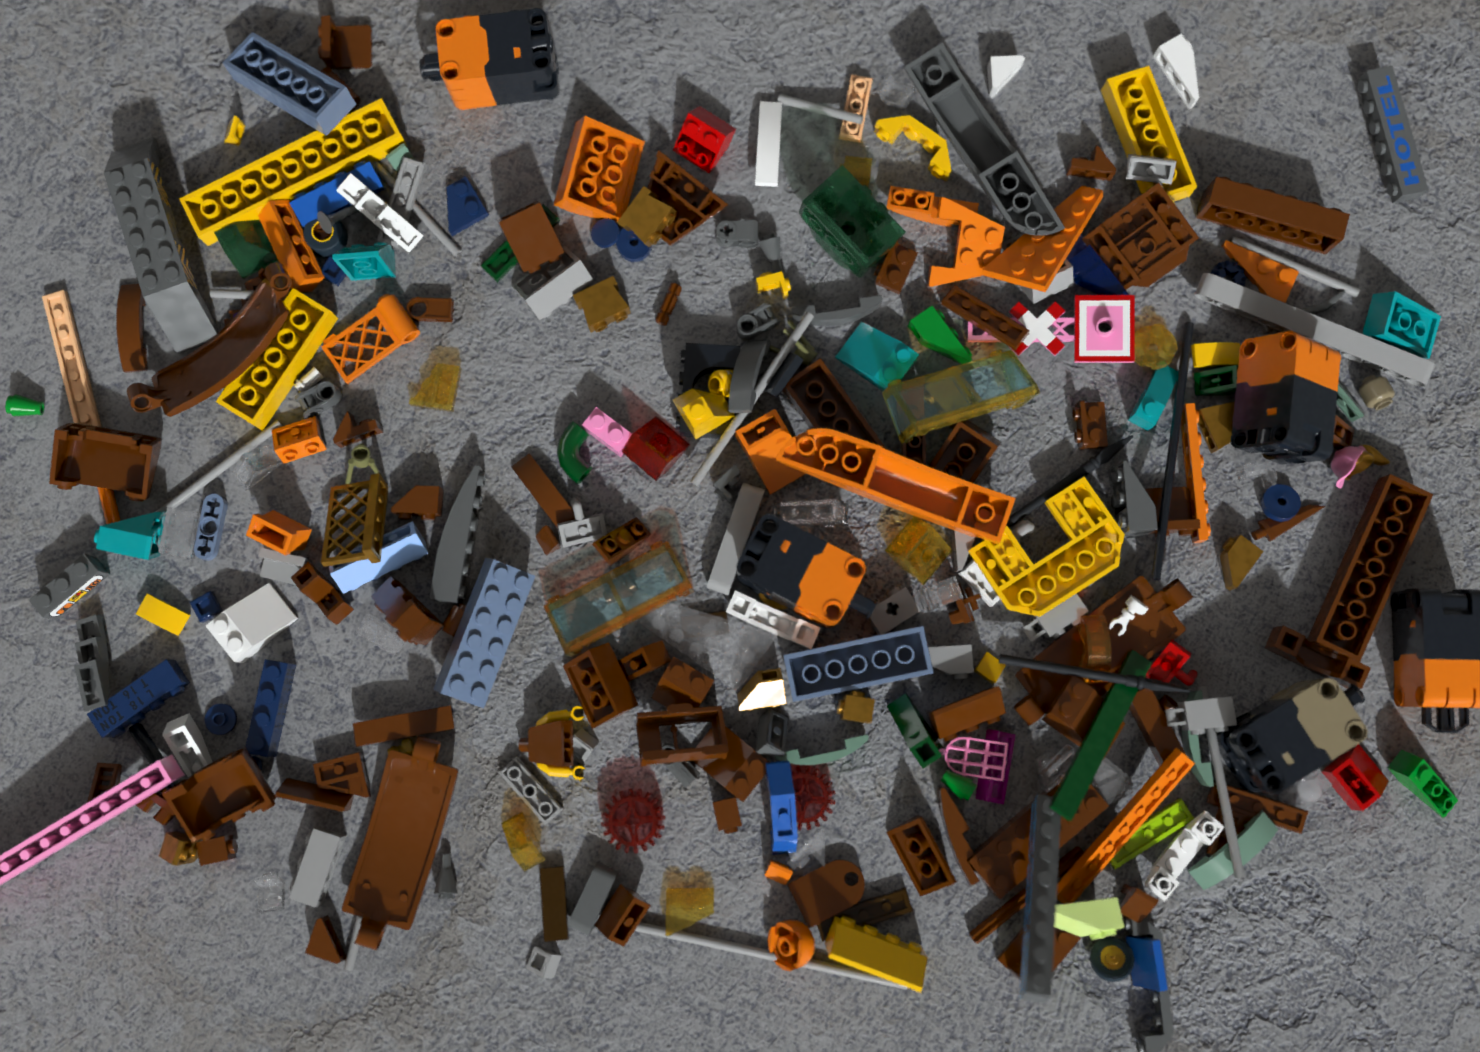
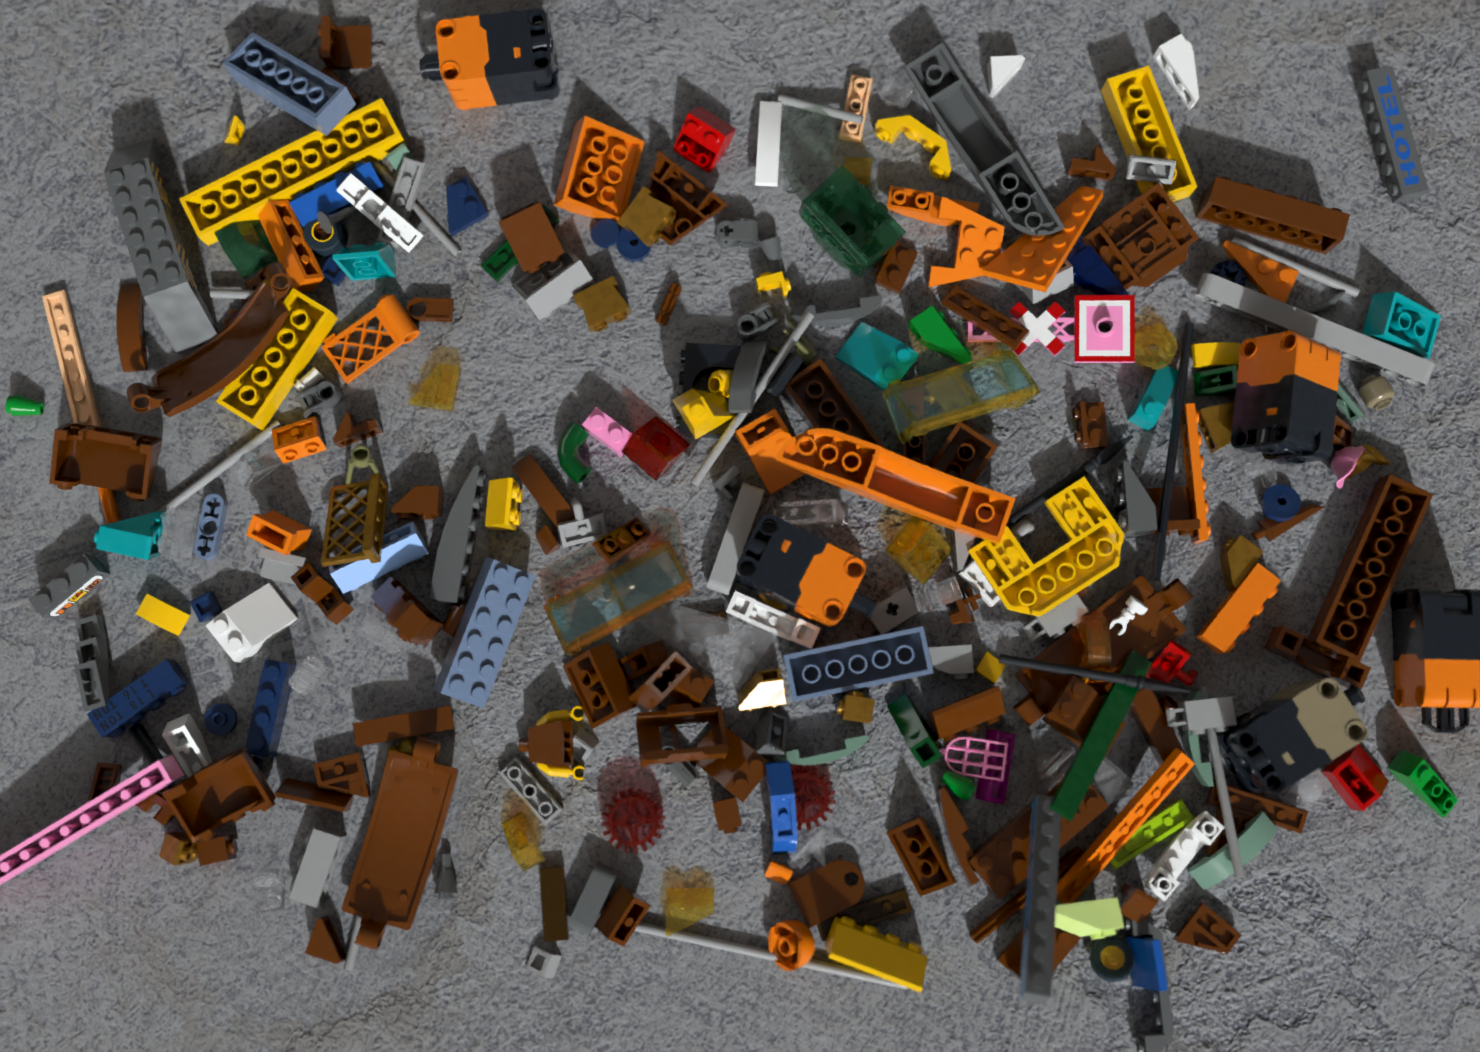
(308, 674): none -> clear gear
(503, 504): none -> yellow slope
(660, 682): none -> reddish brown slope
(1207, 931): none -> reddish brown wing
(1238, 609): none -> orange brick

